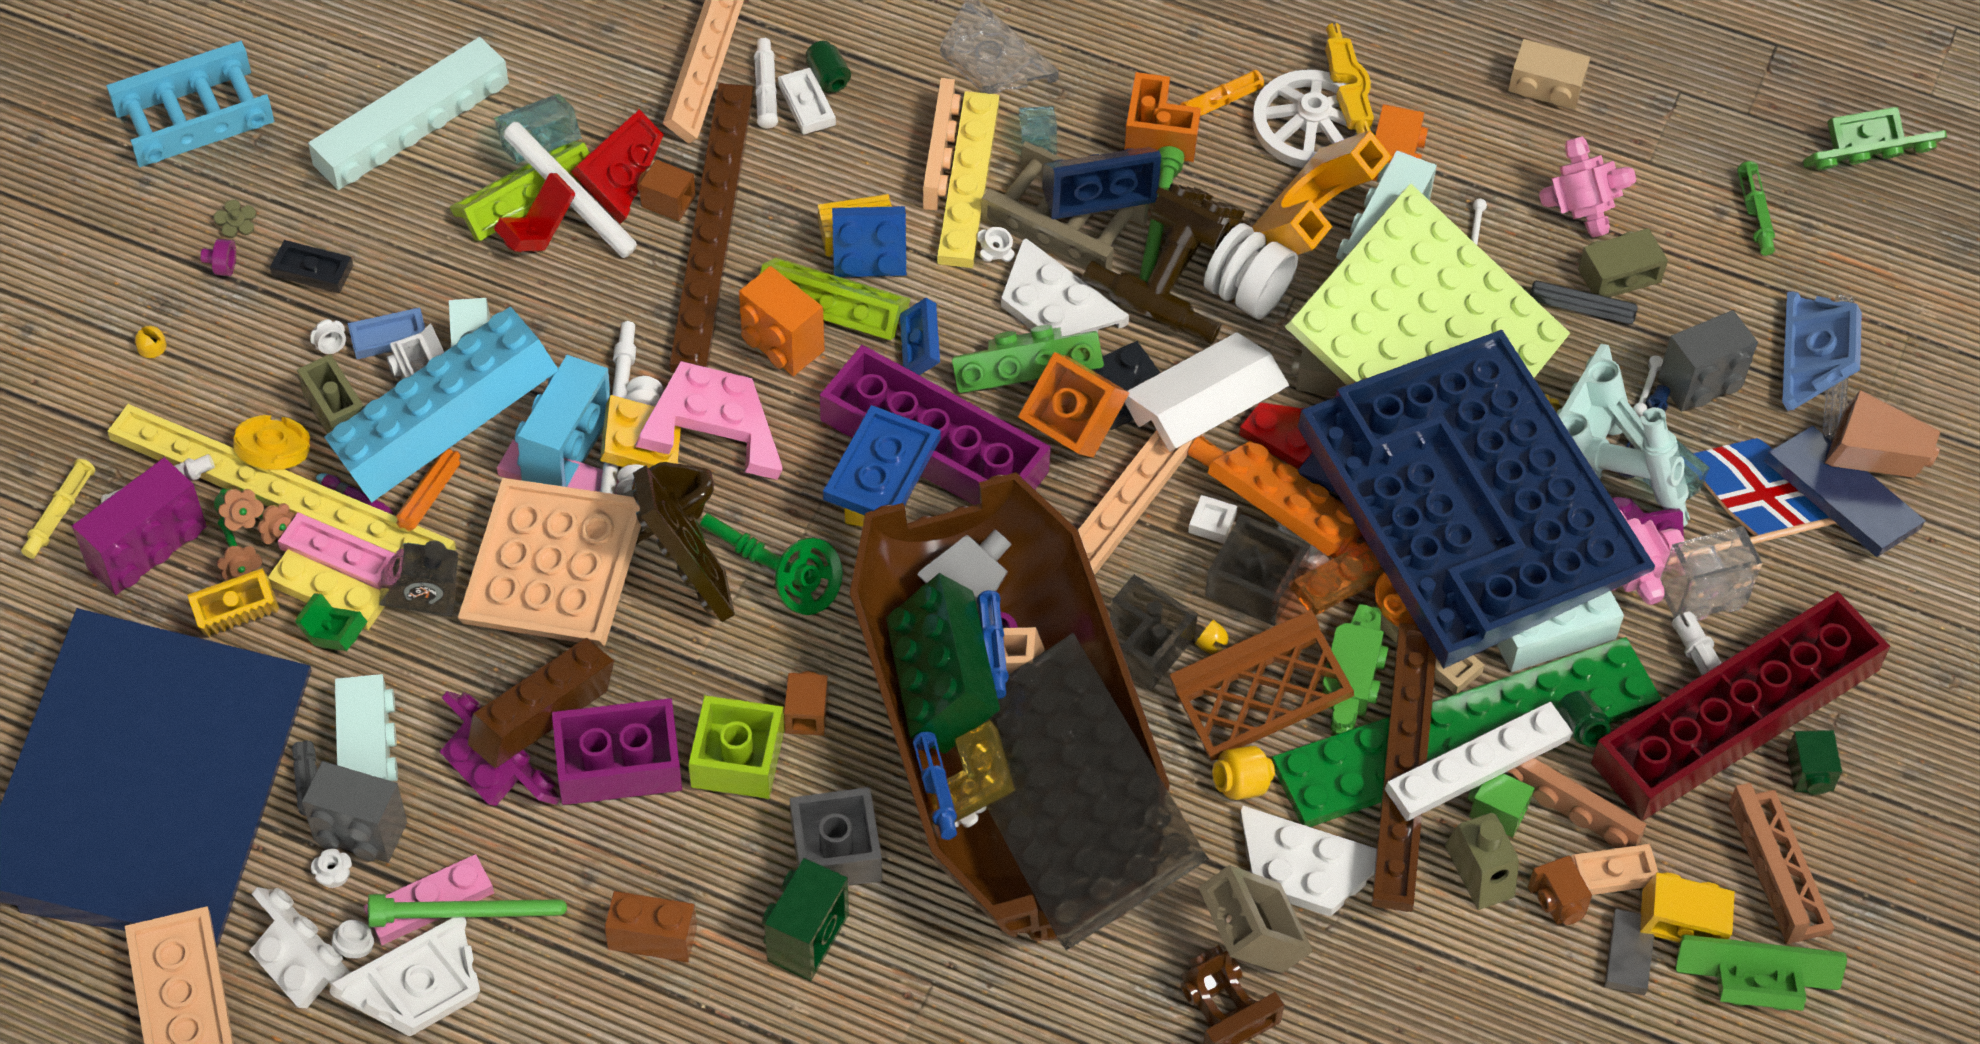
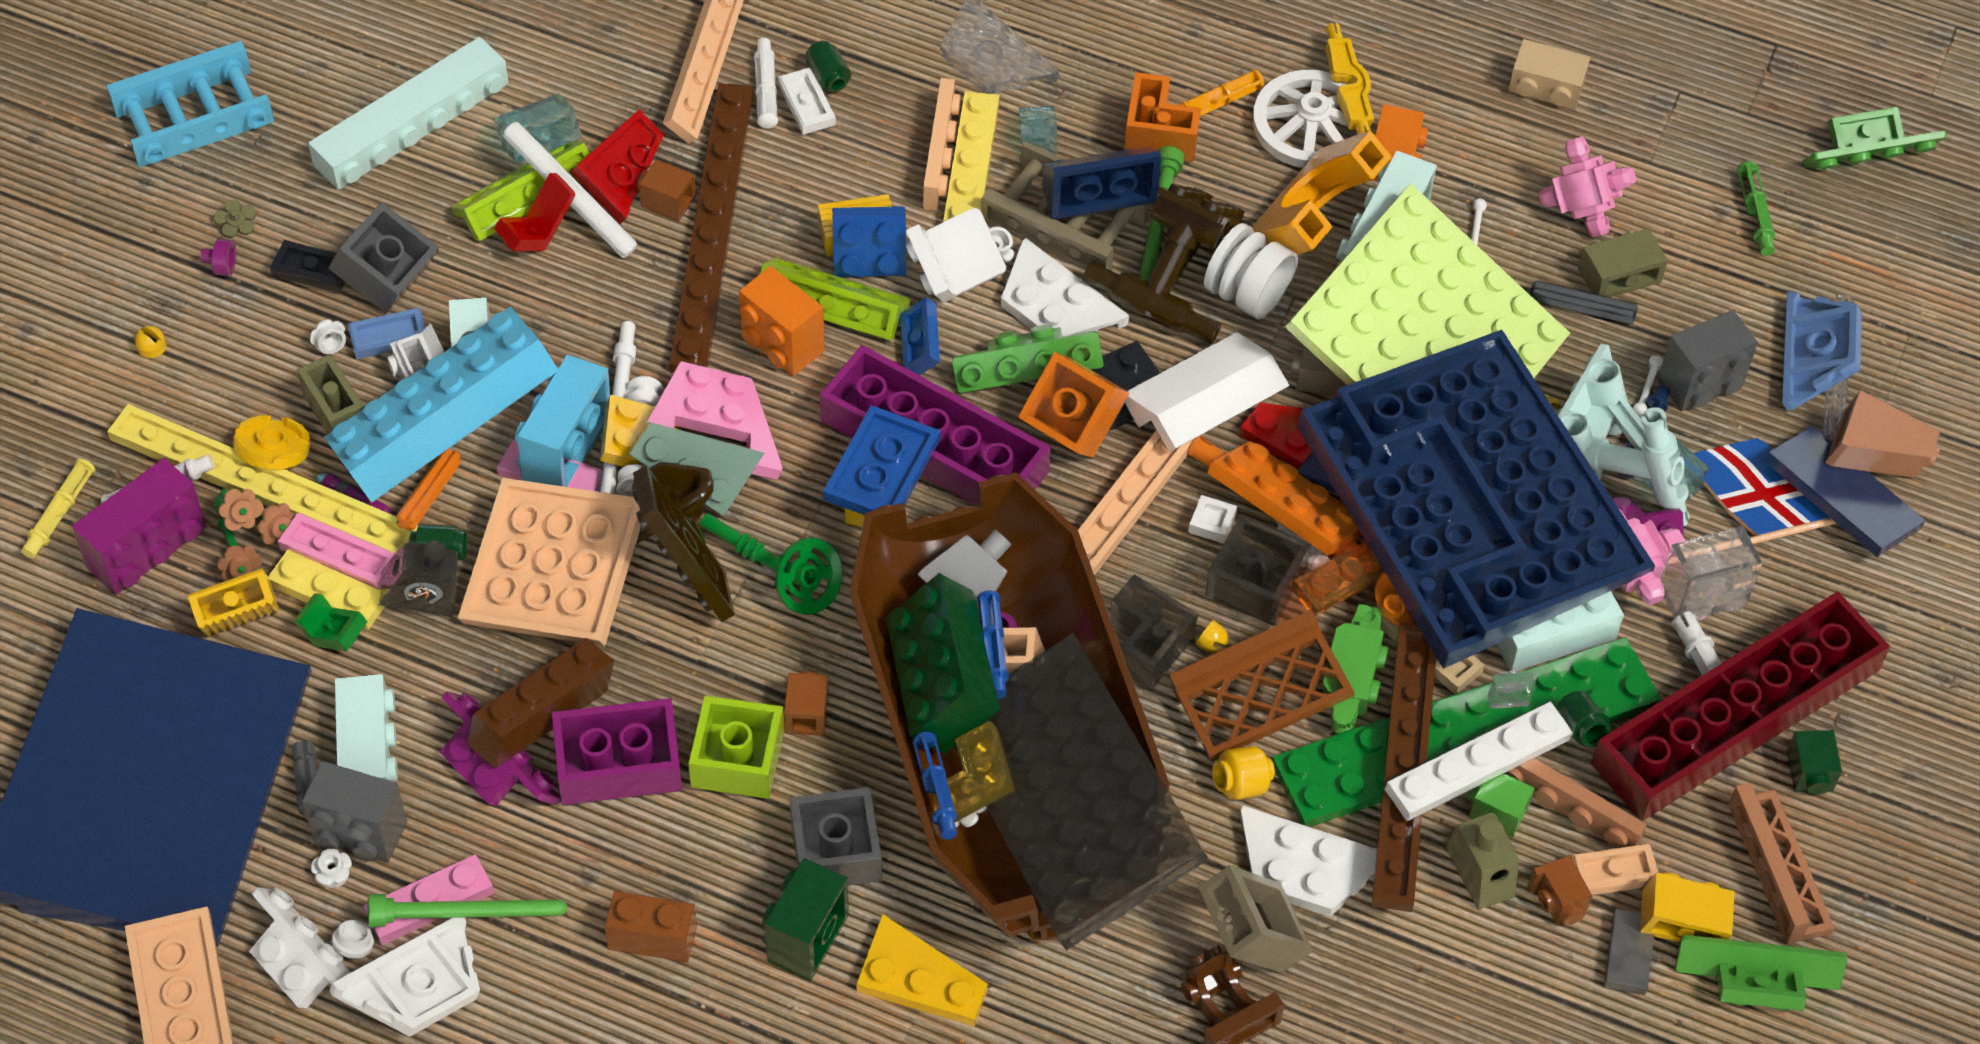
(383, 257): none -> dark grey brick
(449, 535): none -> dark green brick
(728, 462): none -> sand green wing
(919, 976): none -> yellow wing
(955, 254): none -> white bracket
(1511, 689): none -> clear plate

